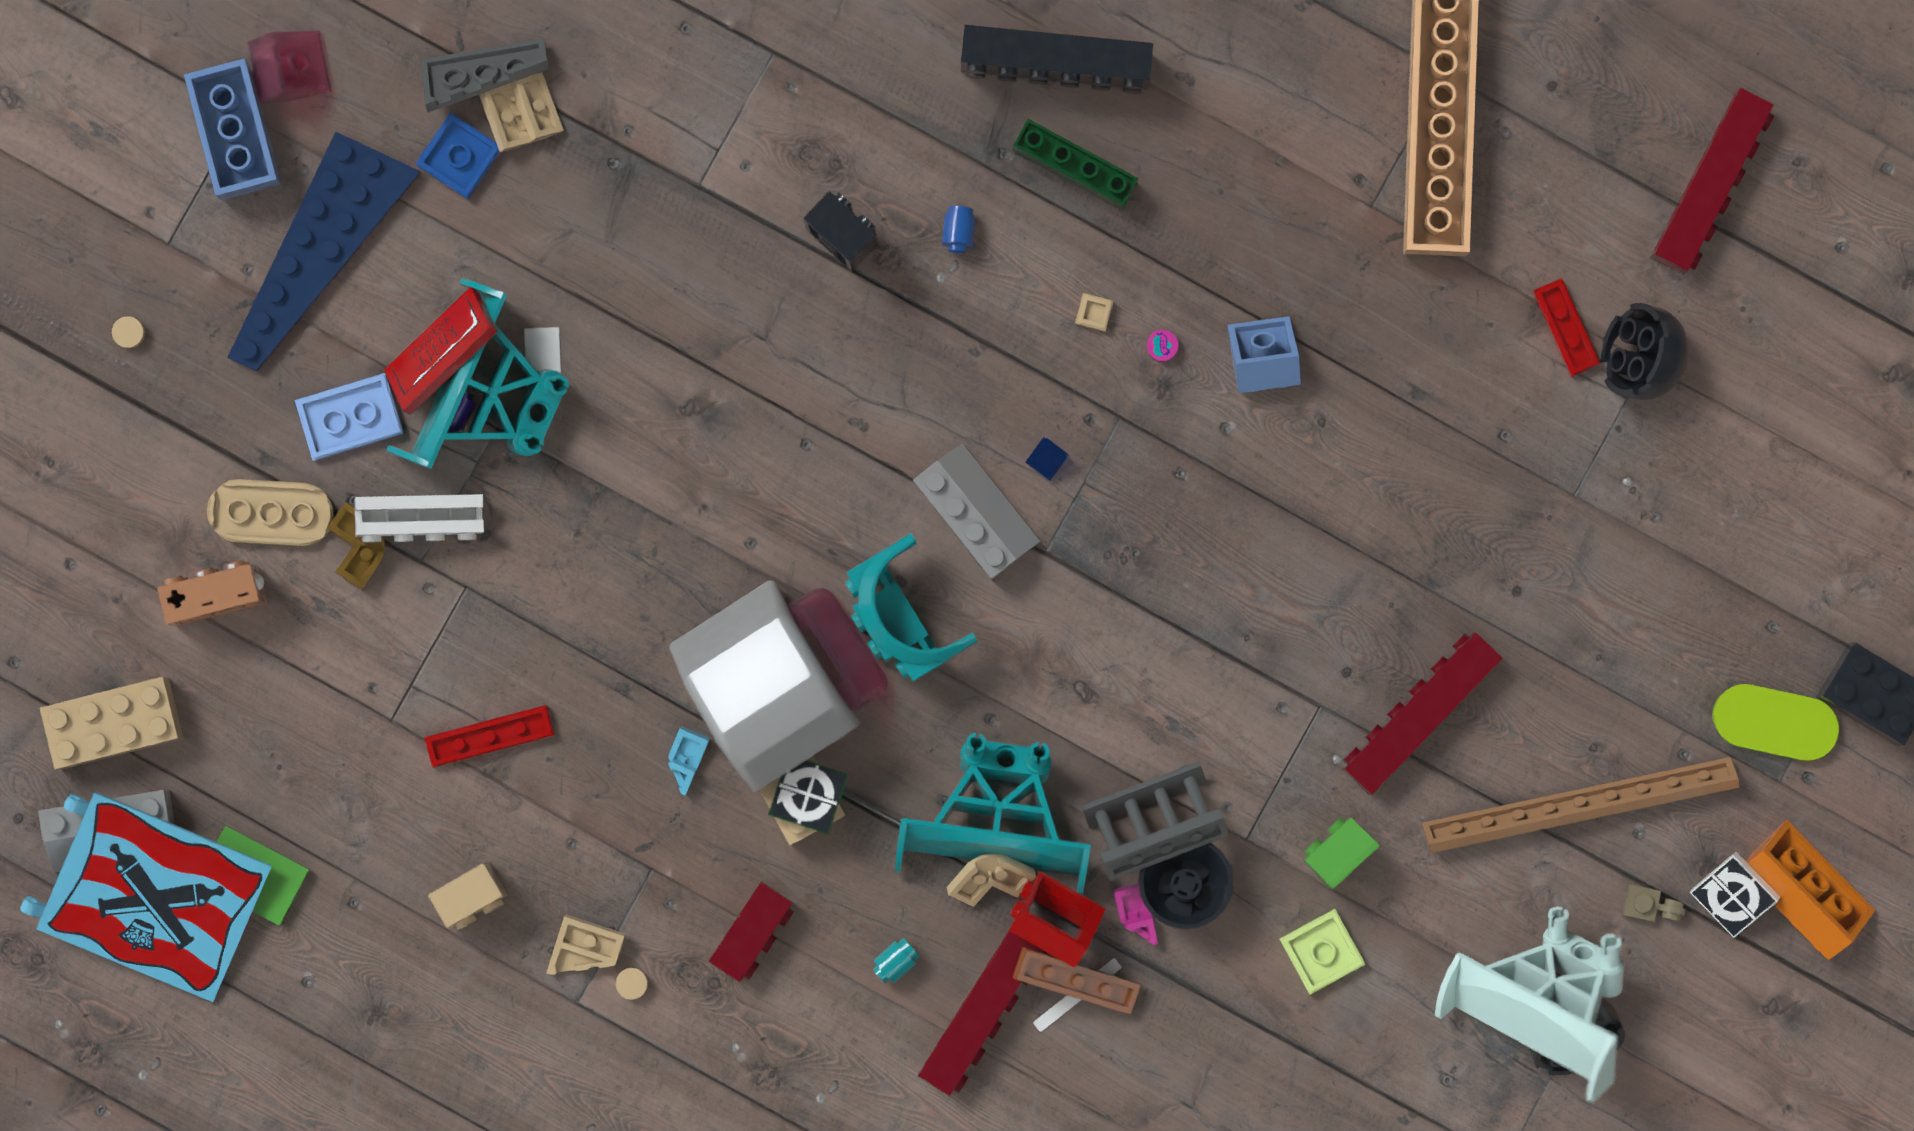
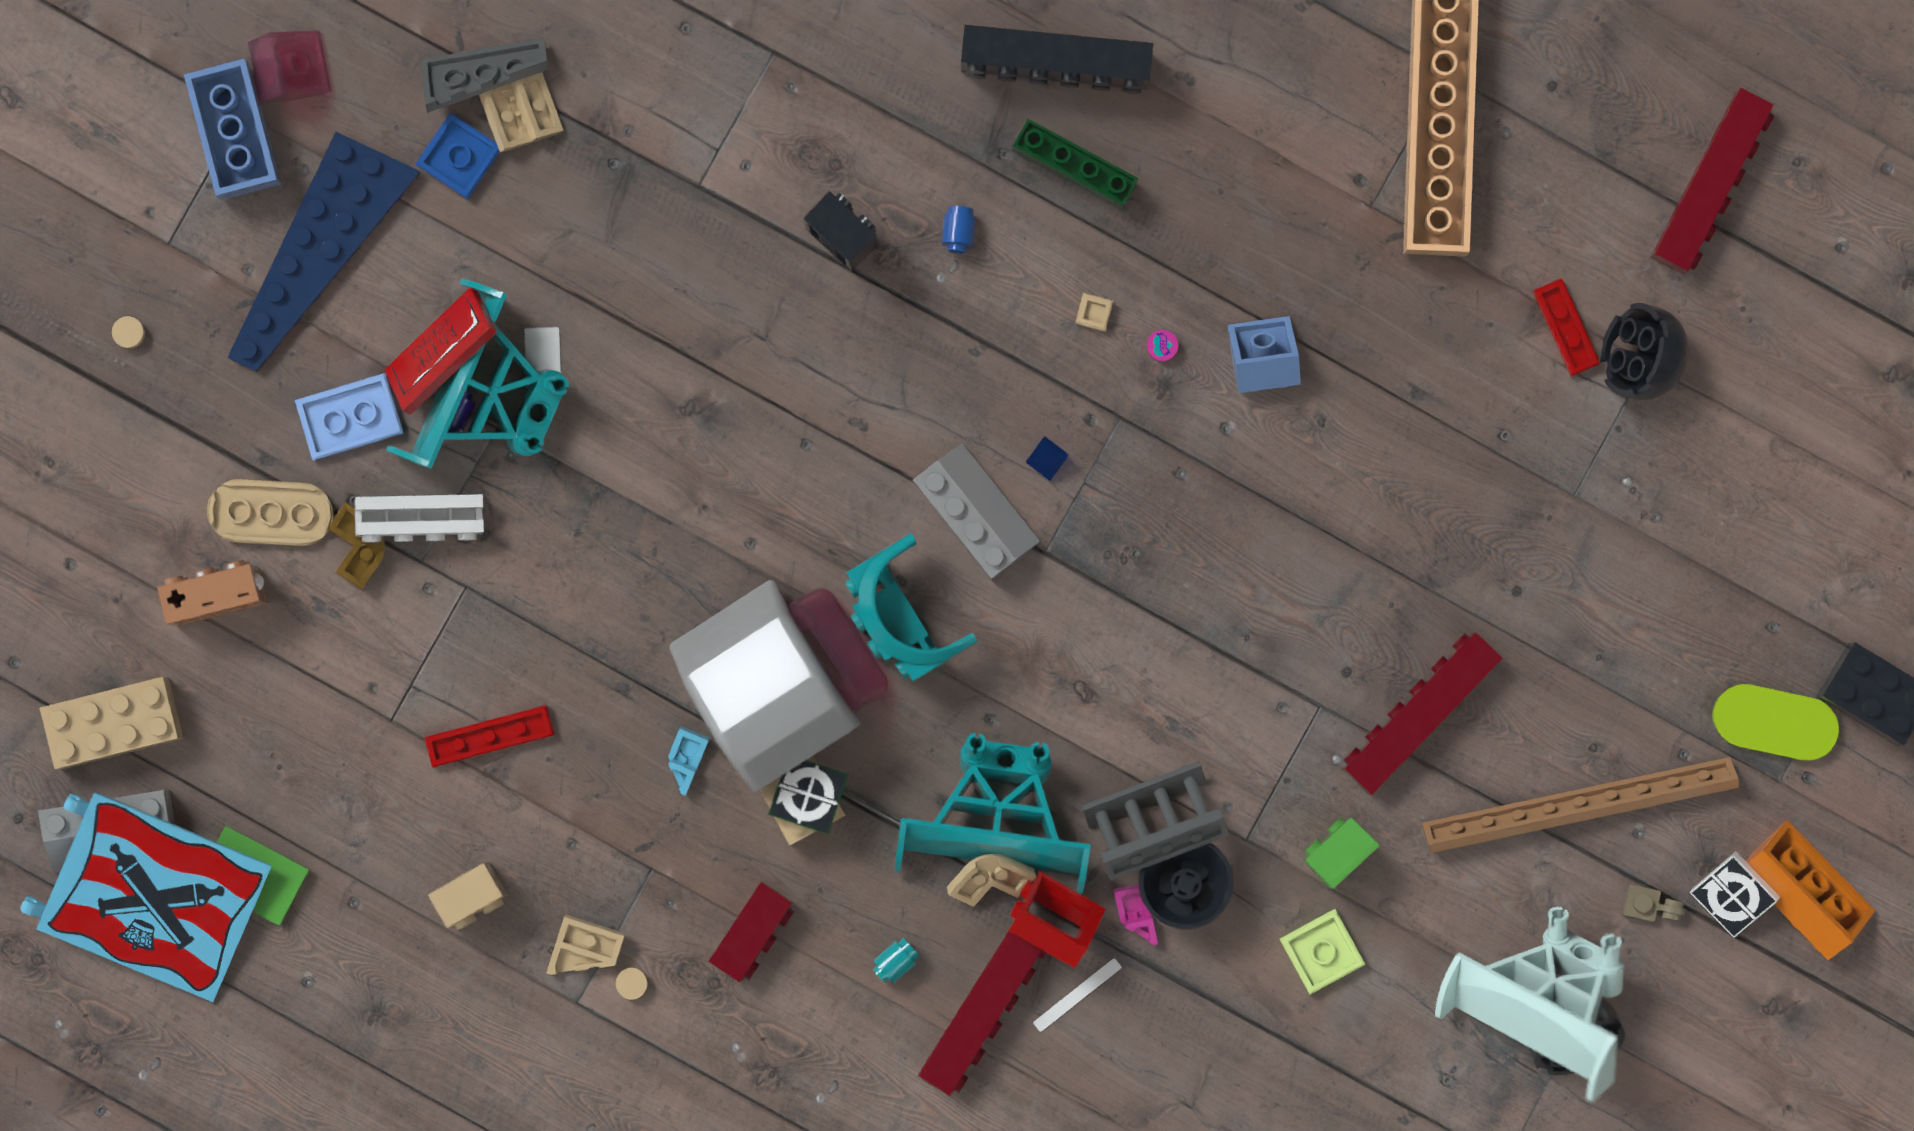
(1076, 982): dark orange plate -> none

